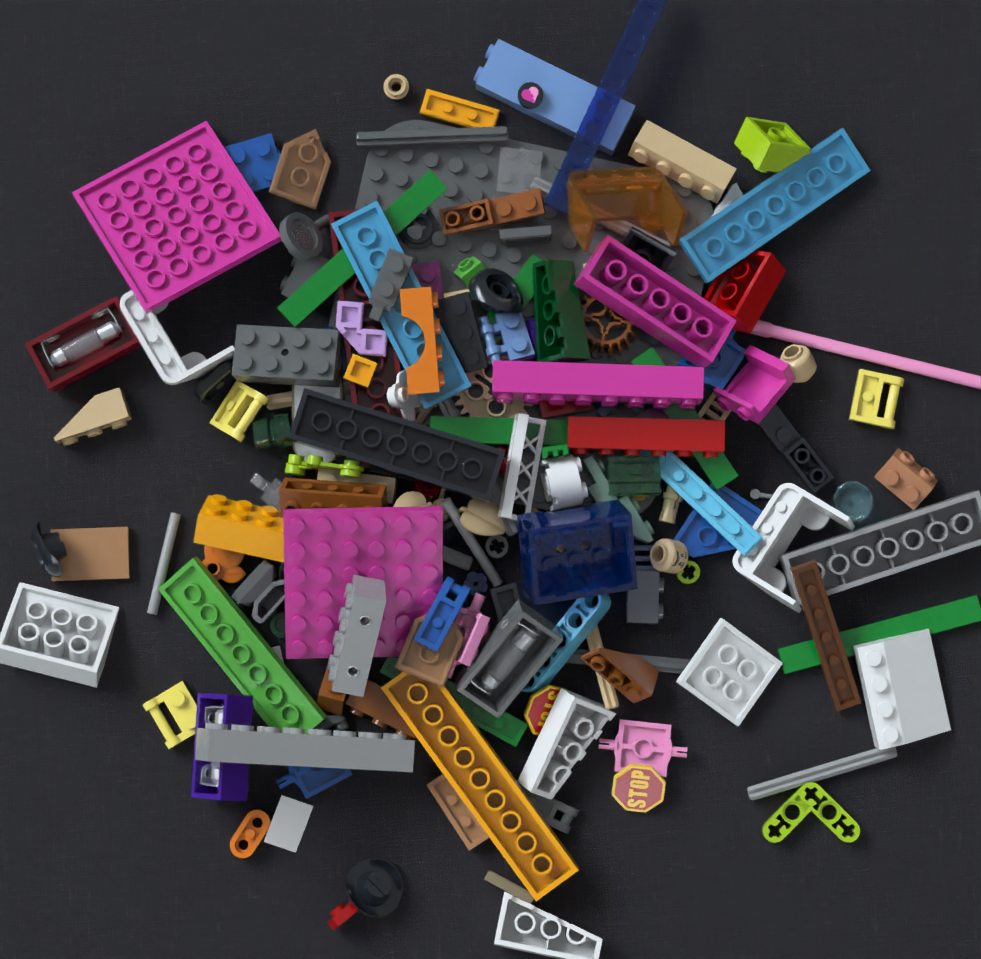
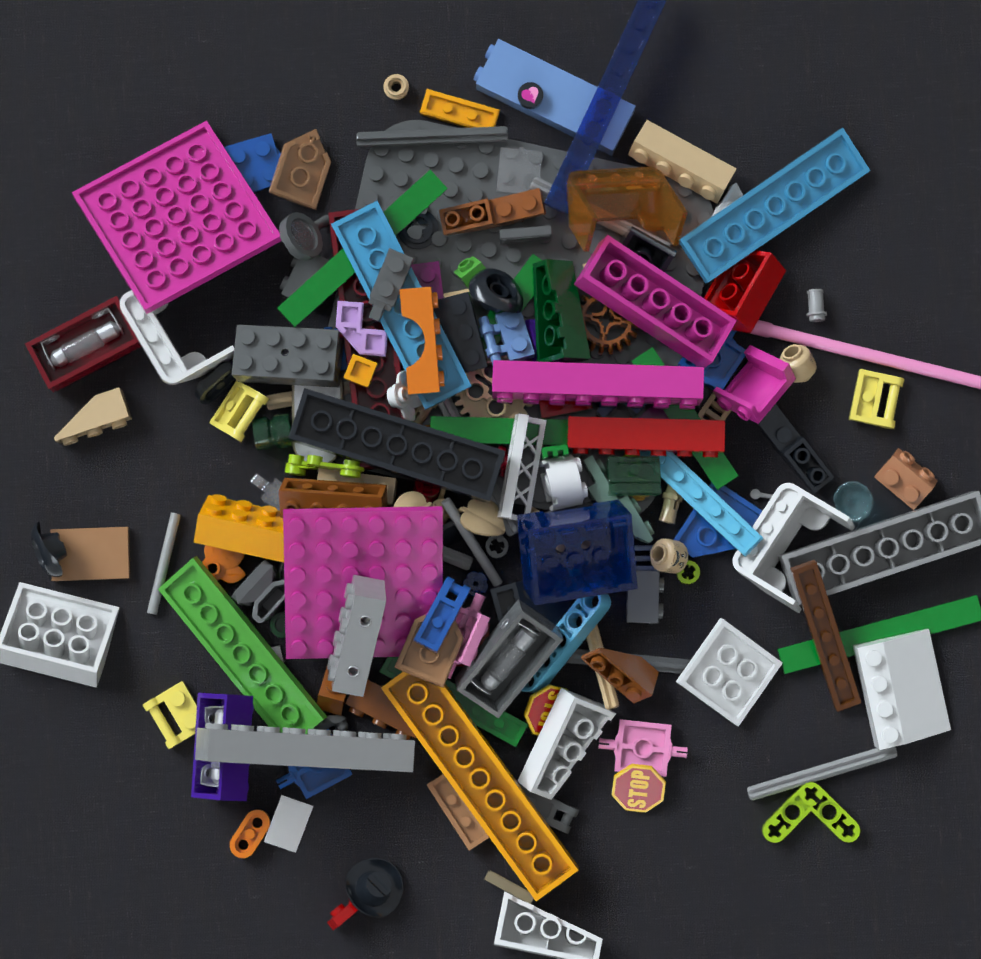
(770, 144): lime slope -> none
(816, 305): none -> light grey pin

